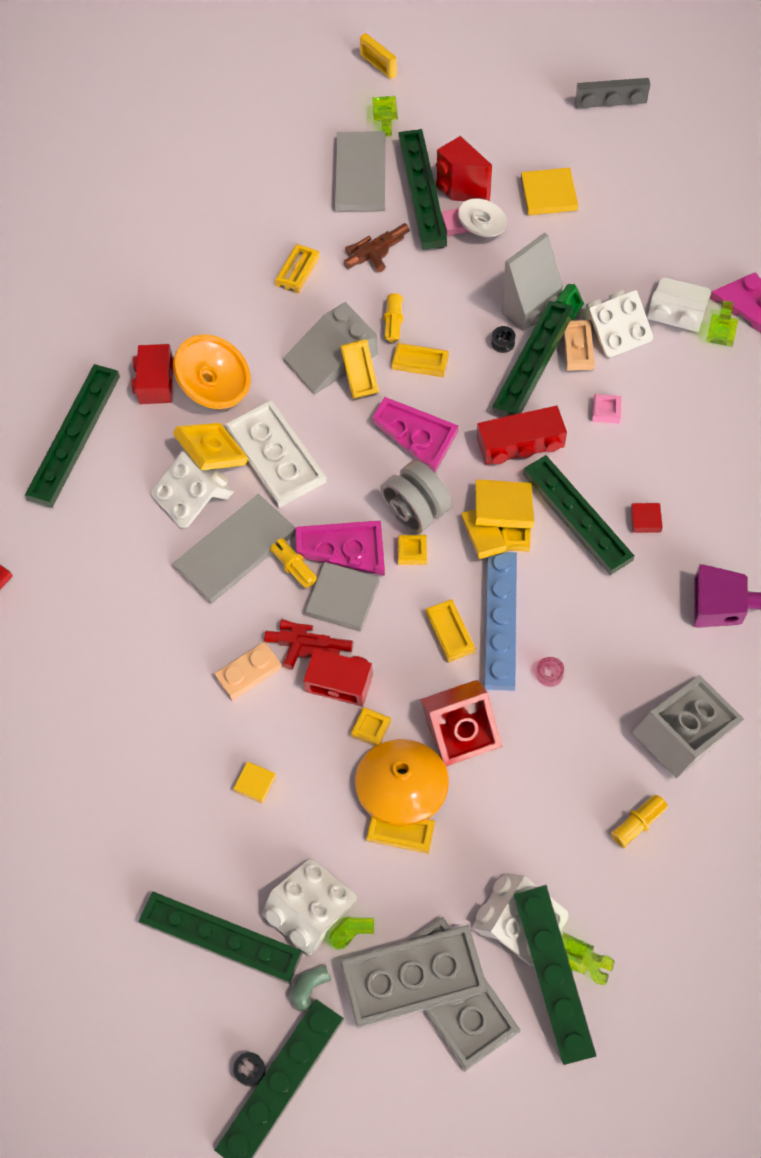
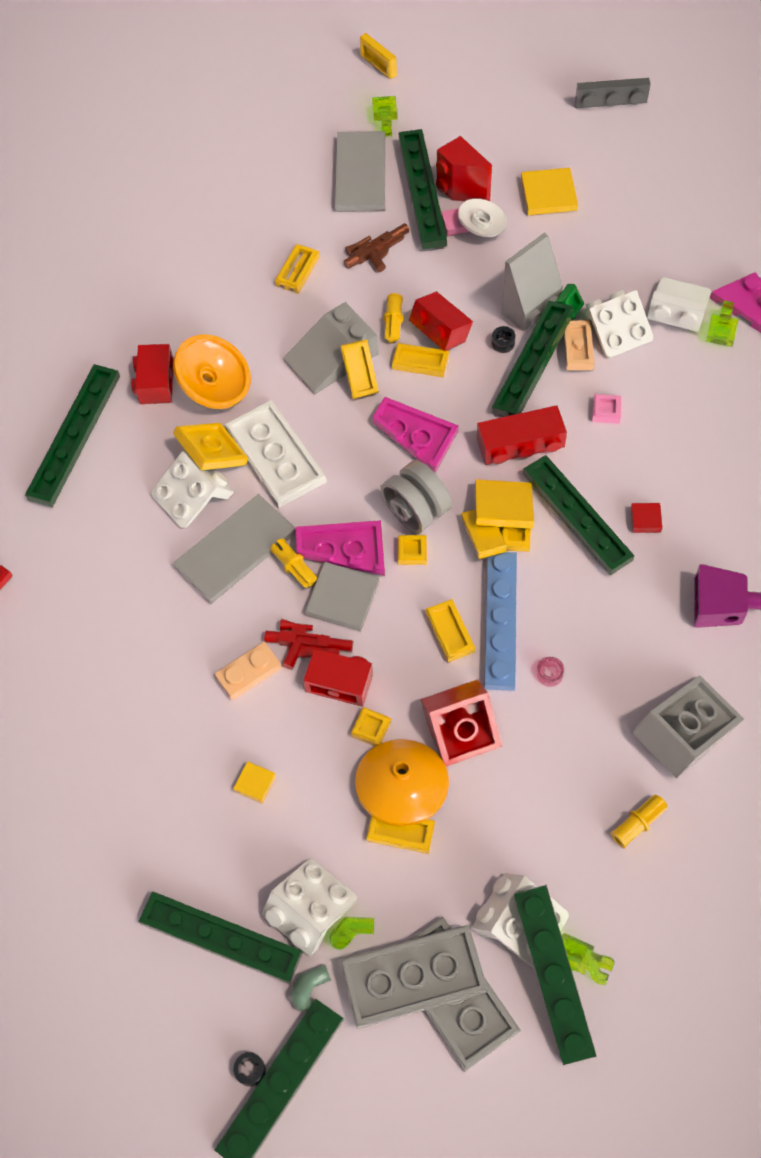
(440, 321): none -> red brick

